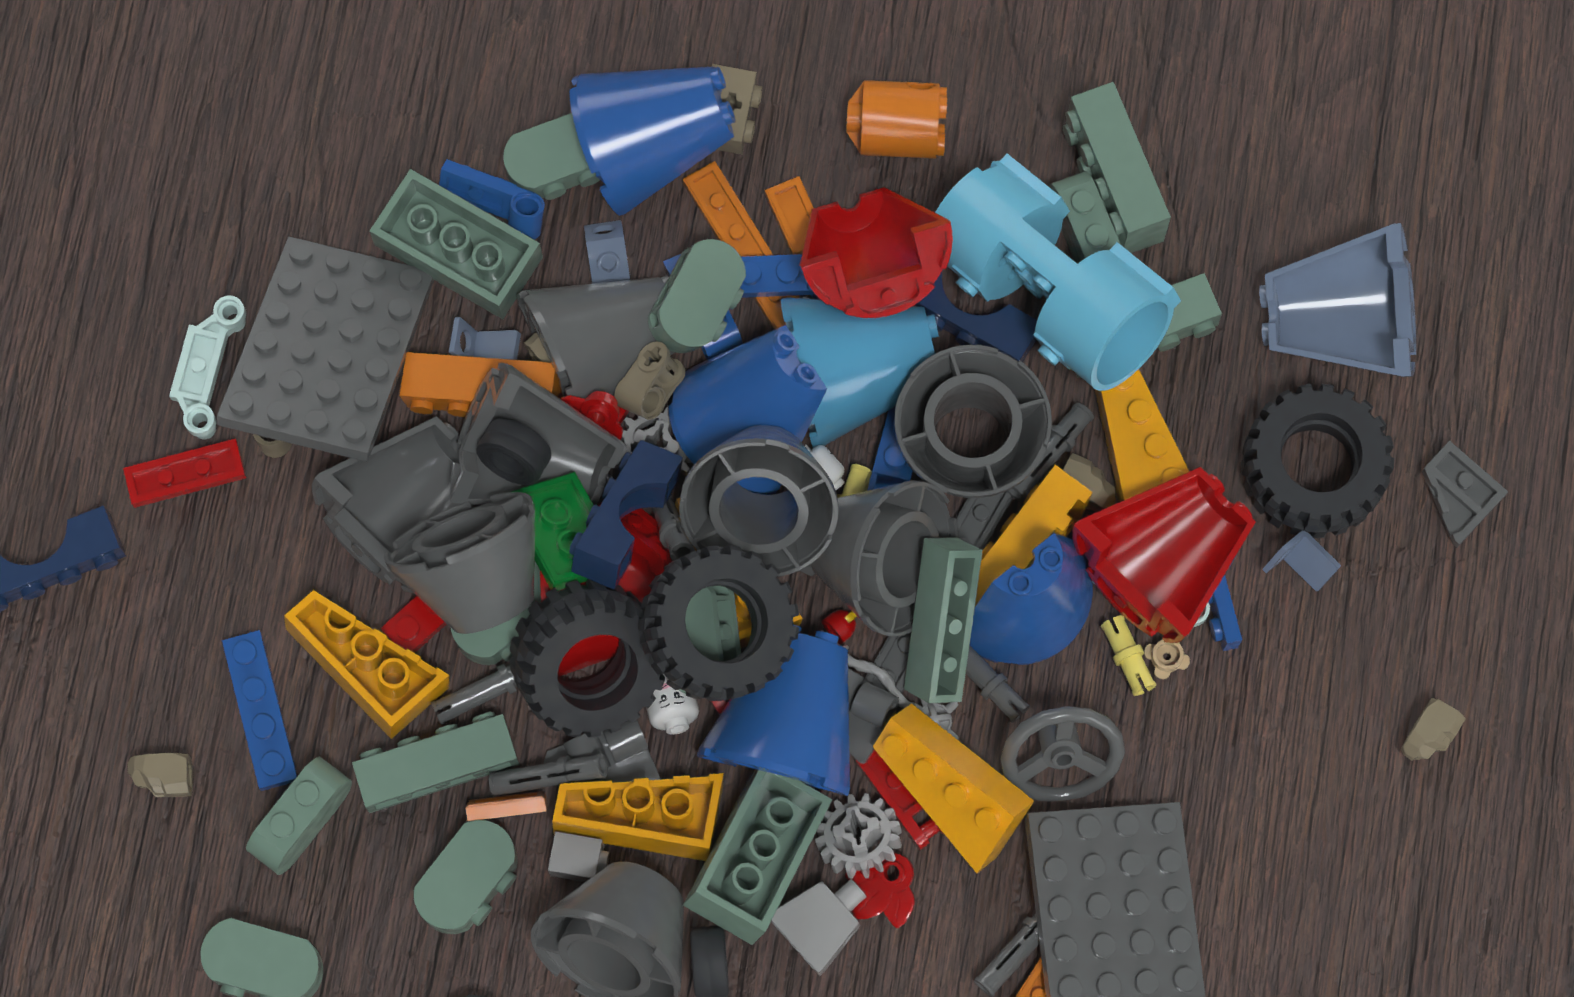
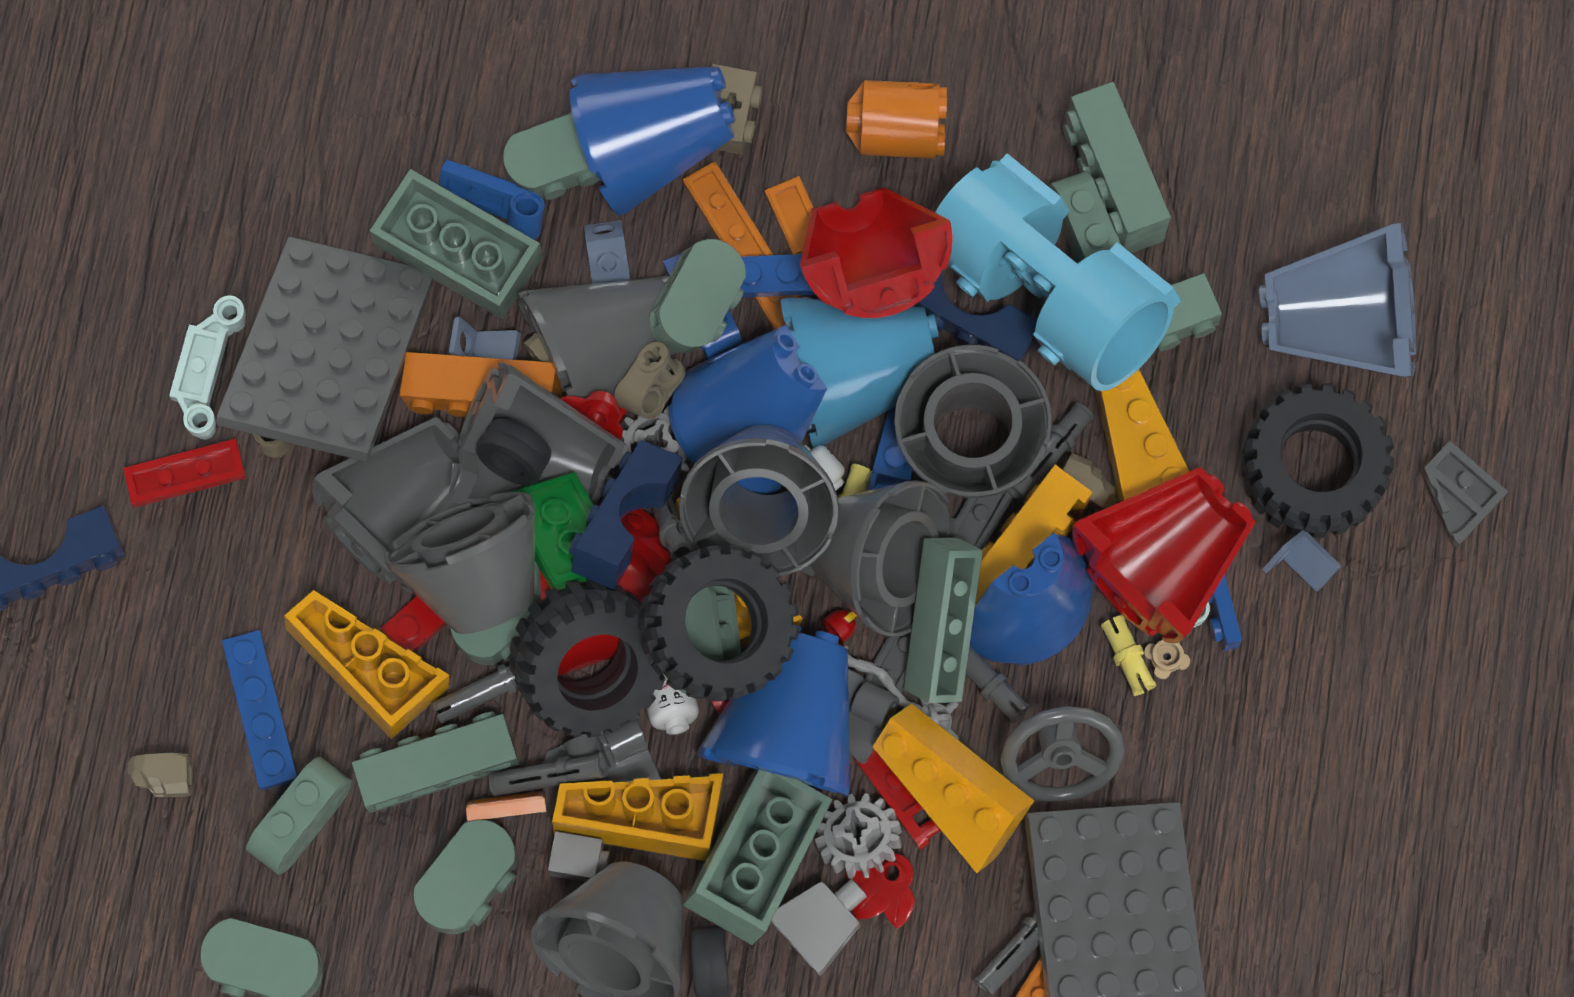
(1433, 730): dark tan rock -> none

